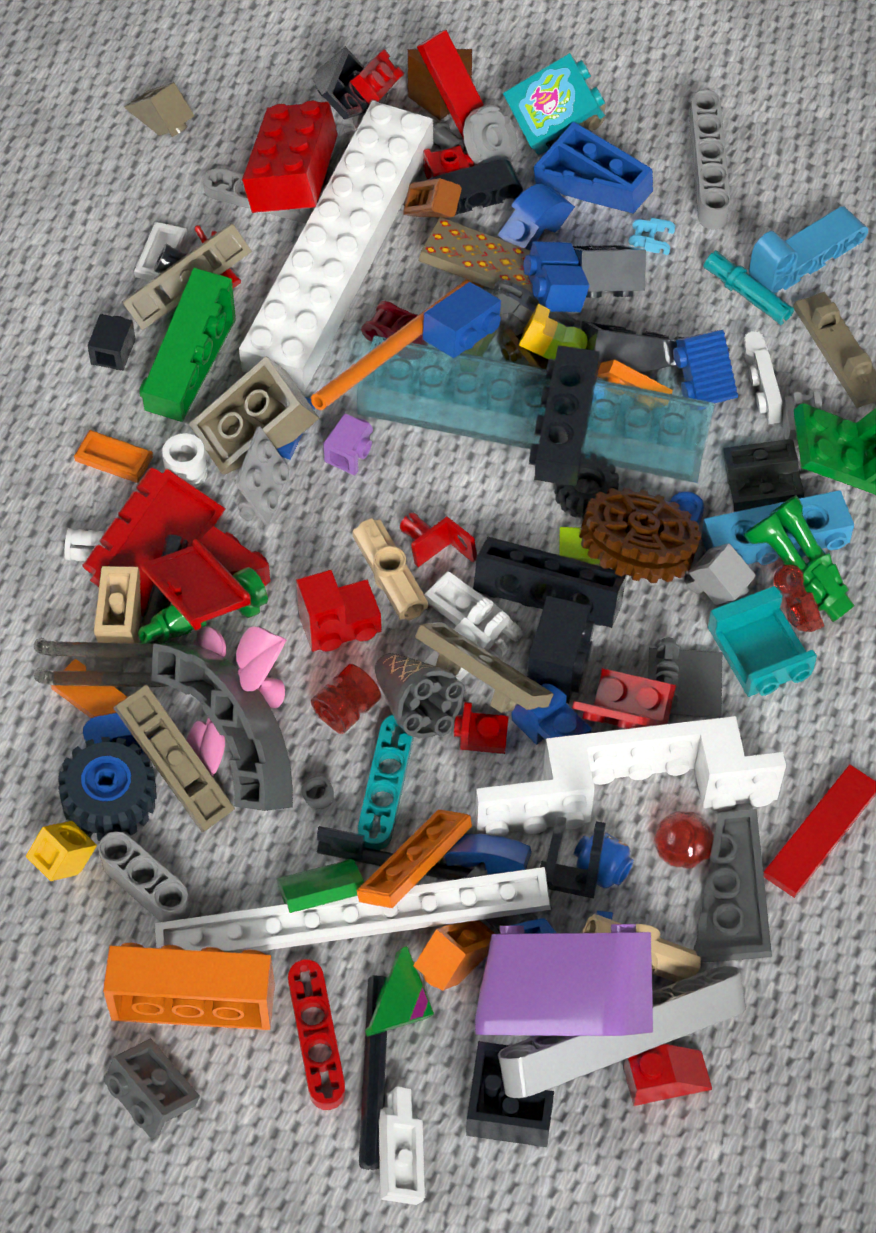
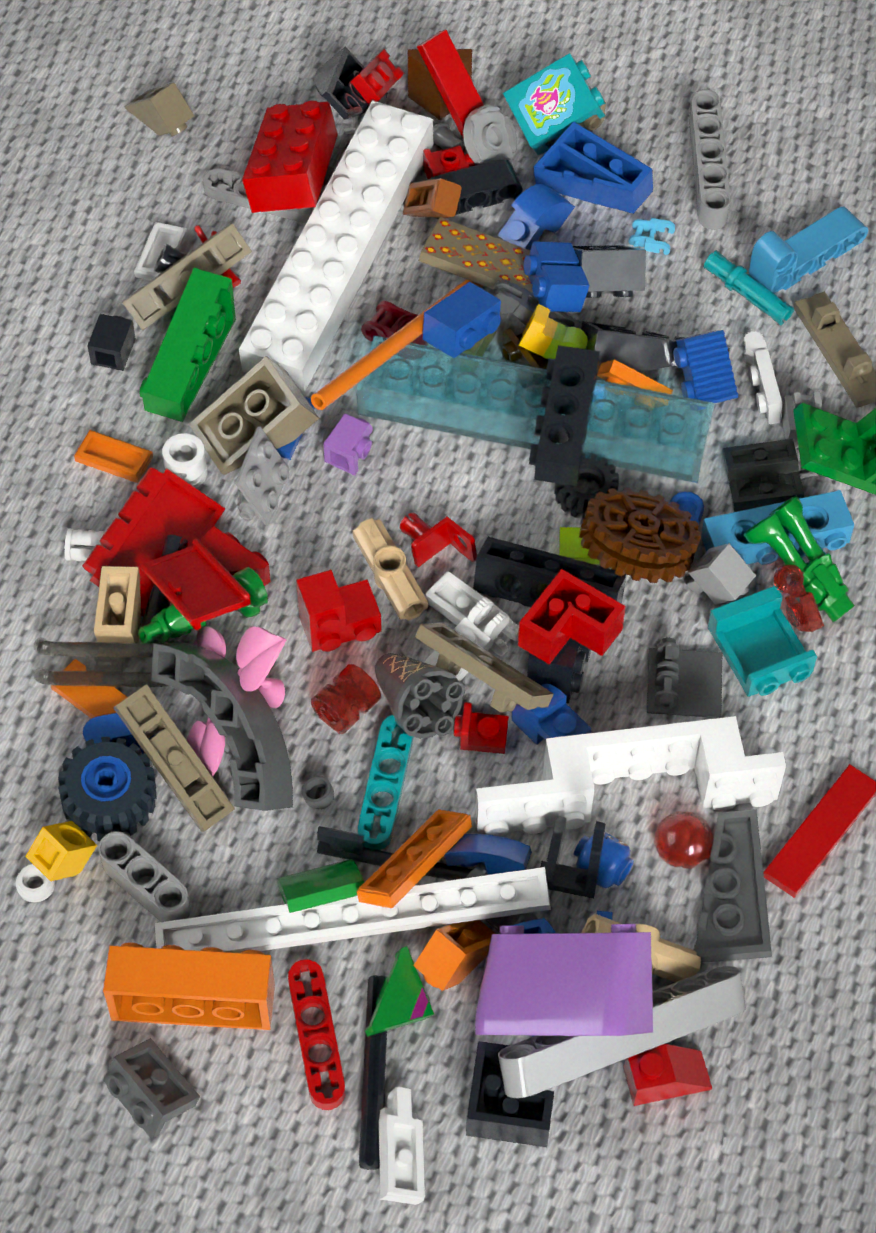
(38, 894): none -> white plate
(569, 611): none -> red brick
(629, 701): red bracket -> none

